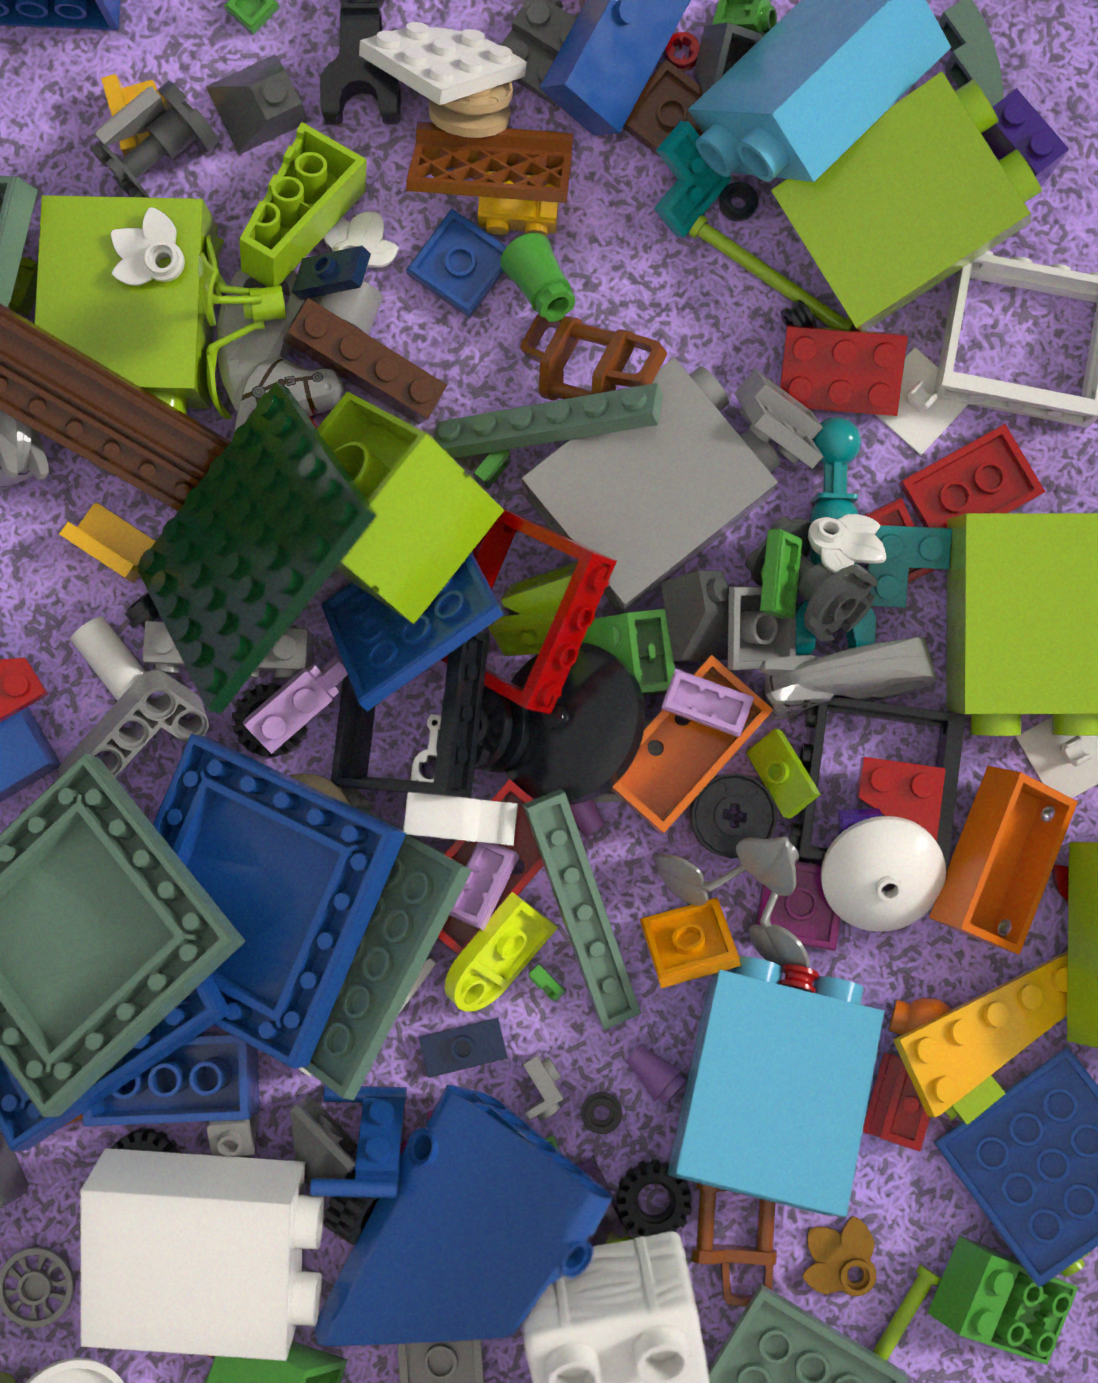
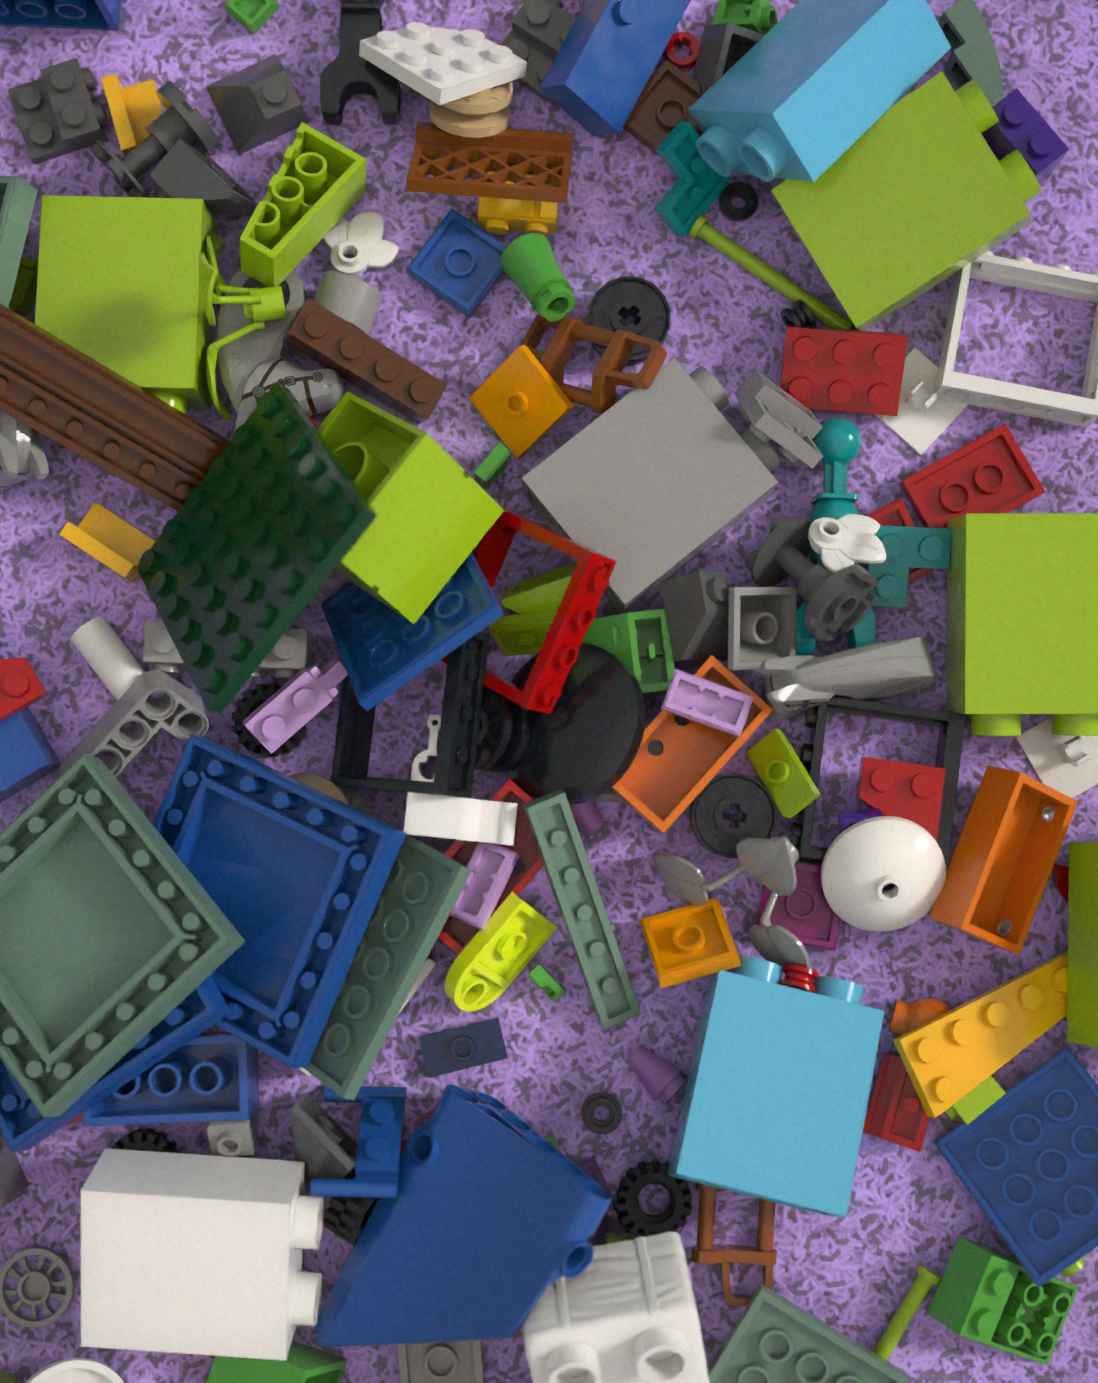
(59, 111): none -> dark grey plate
(132, 118): light grey tile -> none
(142, 611): black plate -> none
(145, 248): white plate -> none
(194, 175): none -> dark grey slope
(331, 272): dark blue plate -> none
(521, 401): none -> light orange plate
(544, 1077): light grey bracket -> none
(551, 421): sand green plate -> none
(628, 298): none -> black wheel
(780, 574): bright green plate -> none
(836, 1254): pearl gold plate -> none

